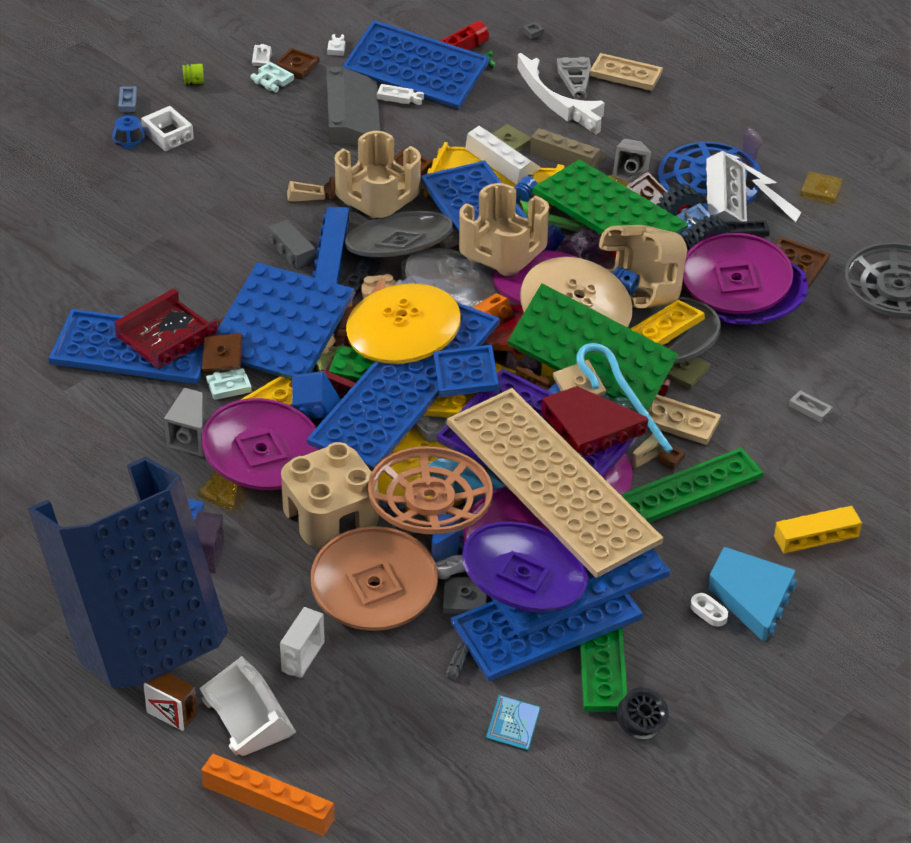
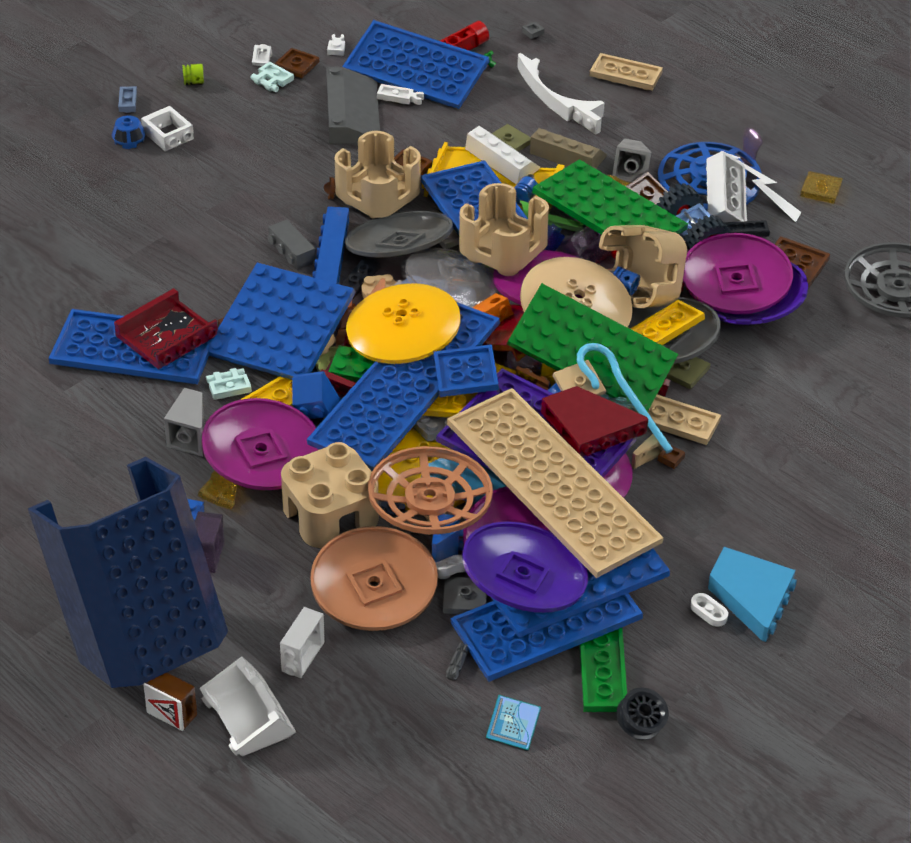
(222, 352): reddish brown plate -> none
(268, 794): orange brick -> none
(304, 192): tan slope -> none
(572, 65): light grey plate -> none
(694, 485): green plate -> none
(808, 405): light grey tile -> none
(817, 529): yellow brick -> none

